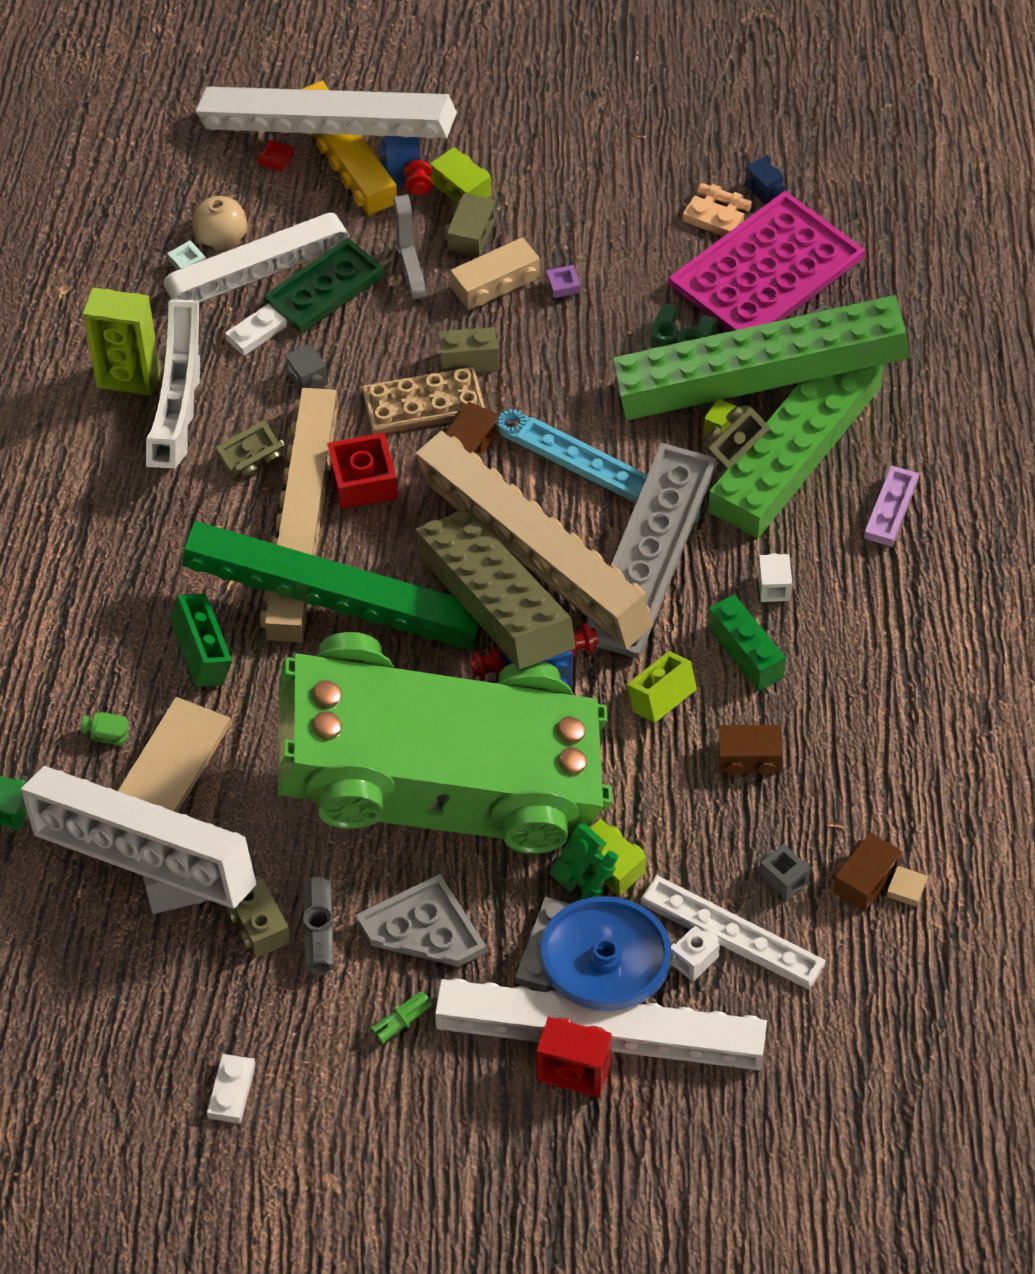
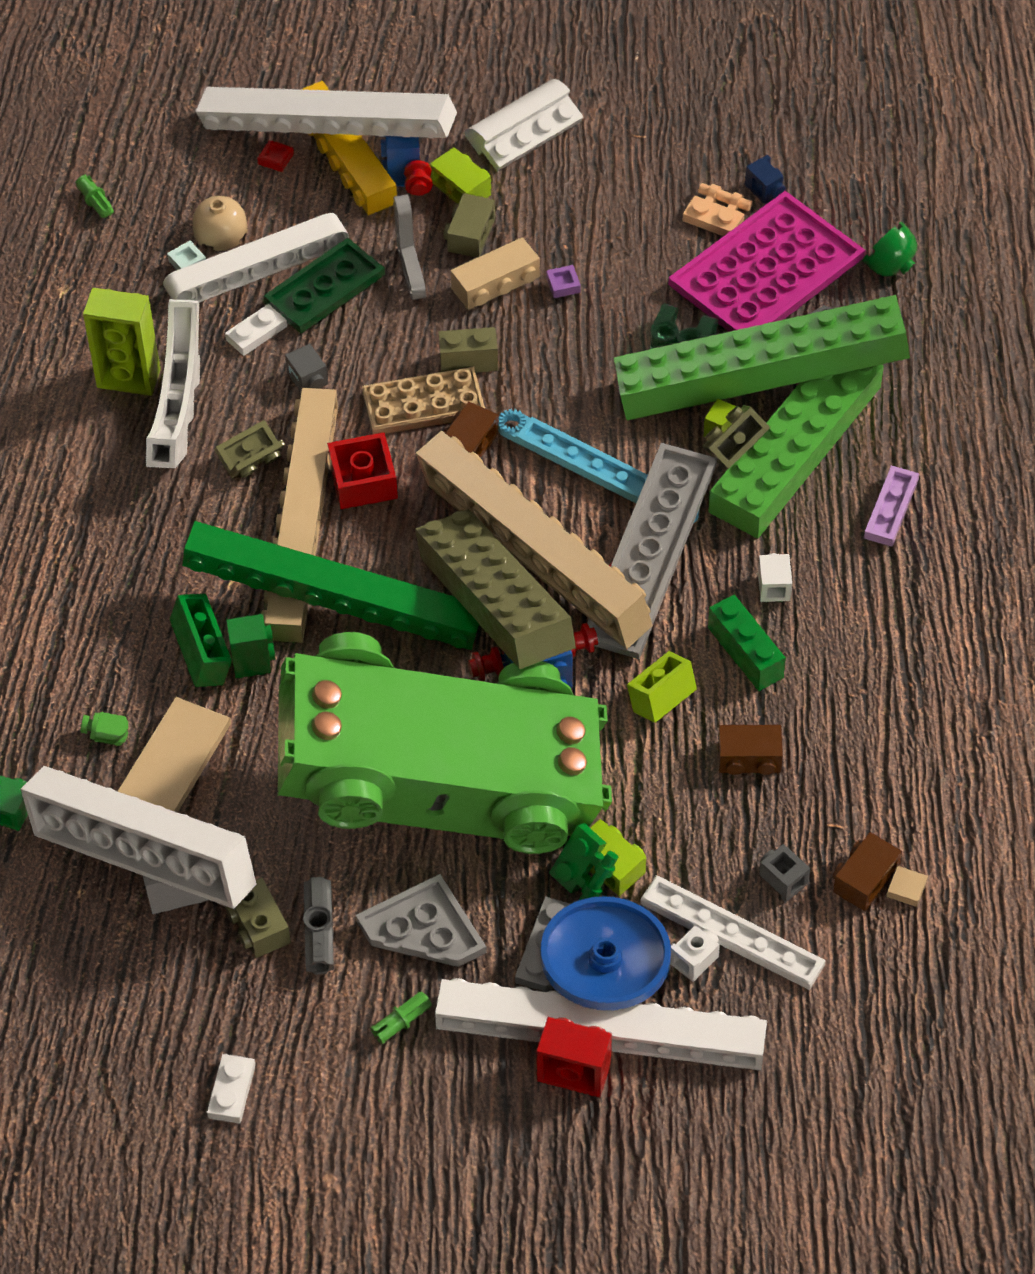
(94, 196): none -> bright green axle
(250, 645): none -> green brick
(524, 124): none -> white brick
(893, 252): none -> green cylinder

